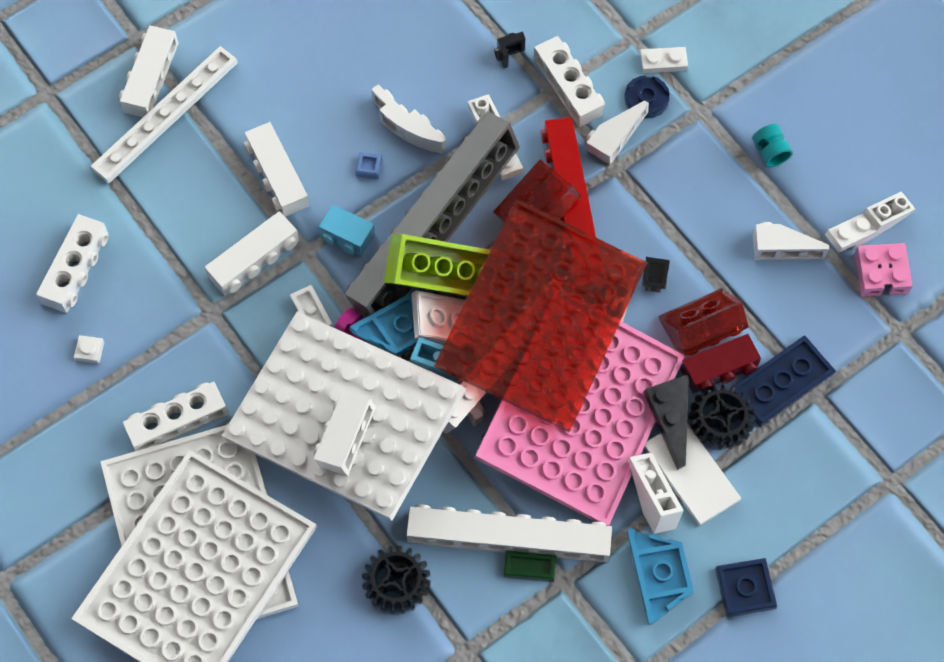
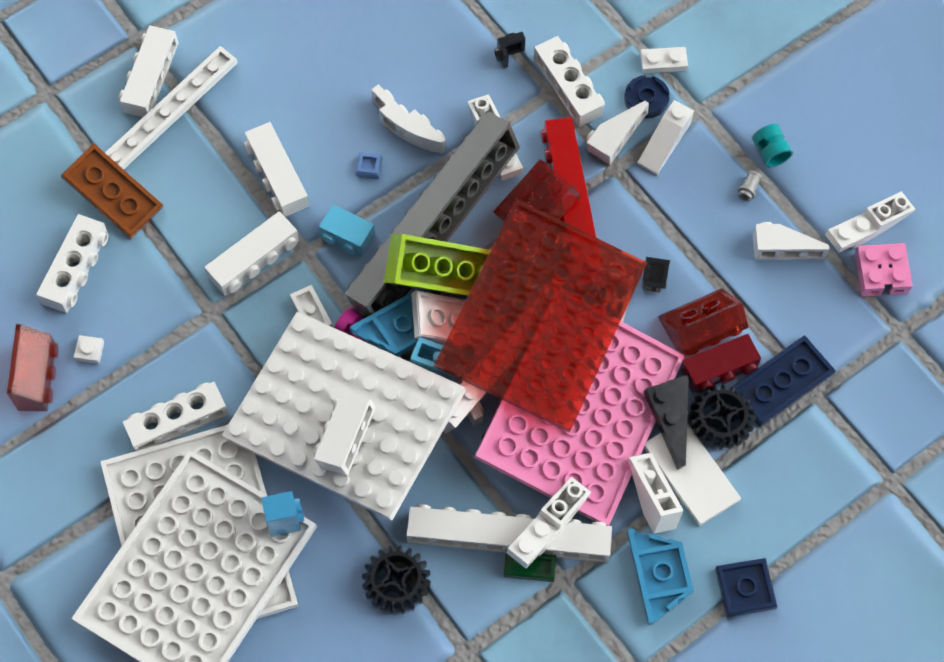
(32, 369): none -> clear red slope
(112, 191): none -> dark orange tile
(282, 513): none -> dark azure brick
(549, 523): none -> white slope
(666, 137): none -> white slope
(747, 190): none -> light grey pin

